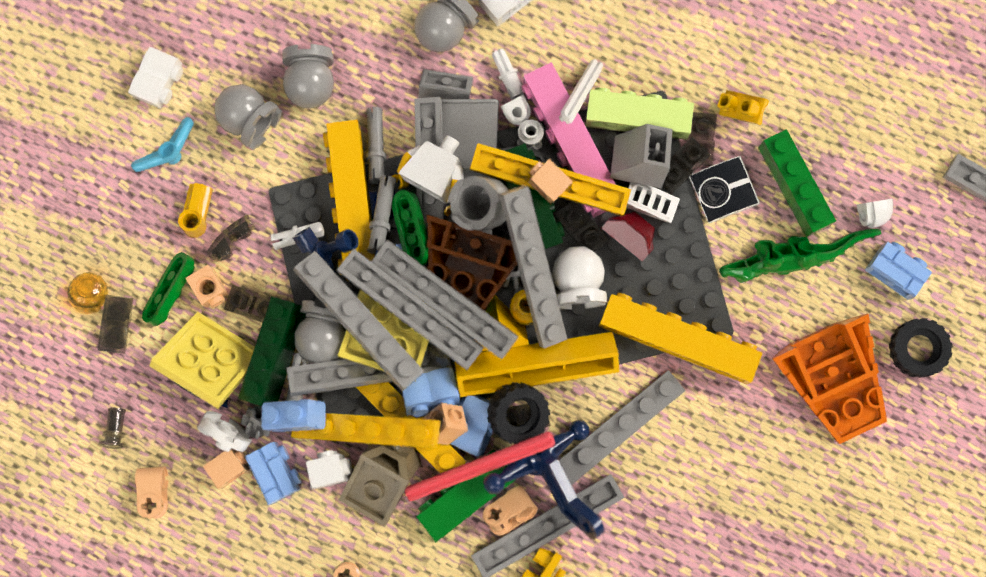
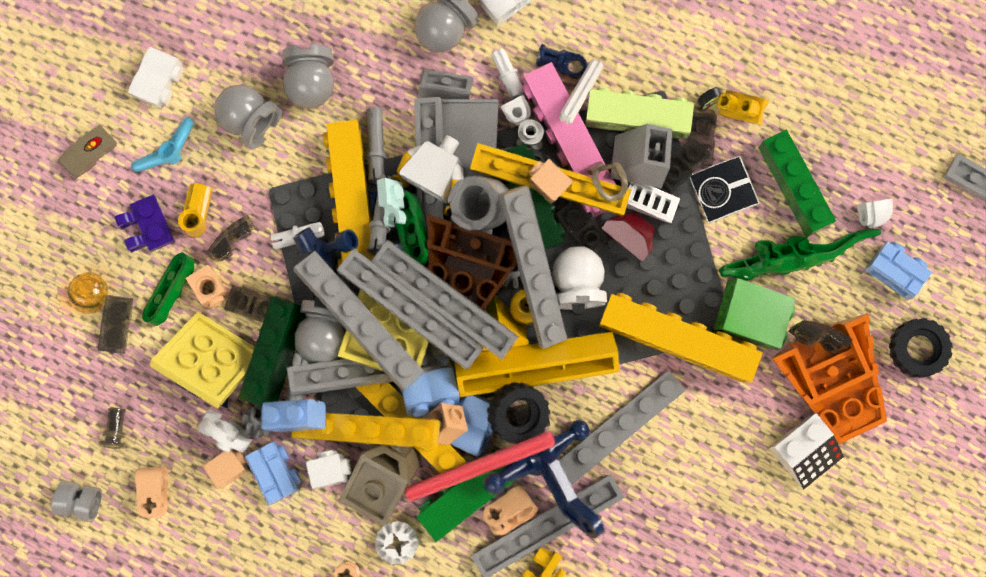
(76, 501): none -> light grey wheel
(86, 151): none -> dark tan slope
(151, 223): none -> dark purple plate
(385, 537): none -> white gear
(391, 198): none -> light aqua plate
(560, 60): none -> dark blue connector
(596, 168): none -> dark tan piece
(709, 98): none -> black tile
(755, 314): none -> brick
(807, 450): none -> white slope
(813, 332): none -> clear smoke slope

